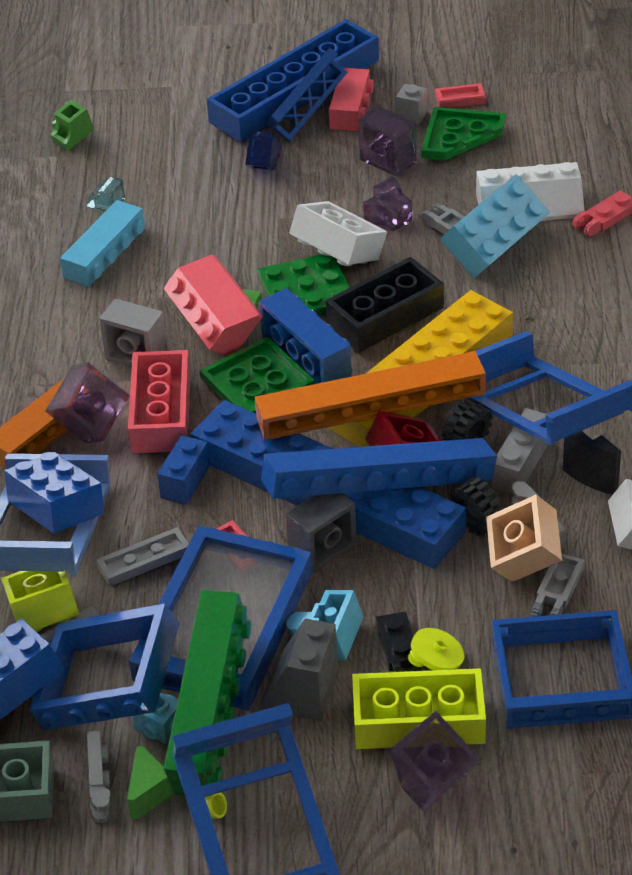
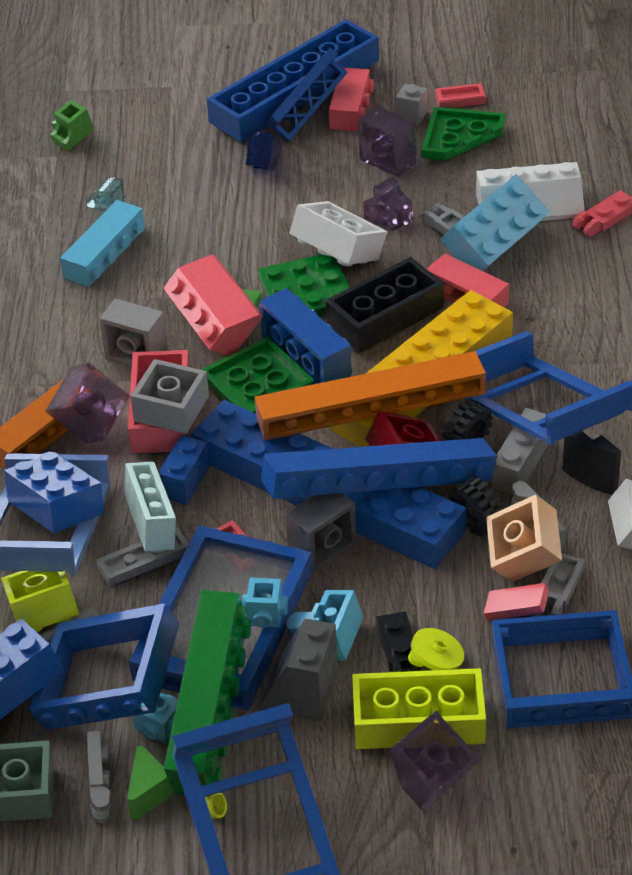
(150, 507): none -> light aqua brick
(169, 396): none -> light grey brick
(265, 602): none -> medium azure brick
(462, 277): none -> coral brick
(516, 601): none -> coral tile

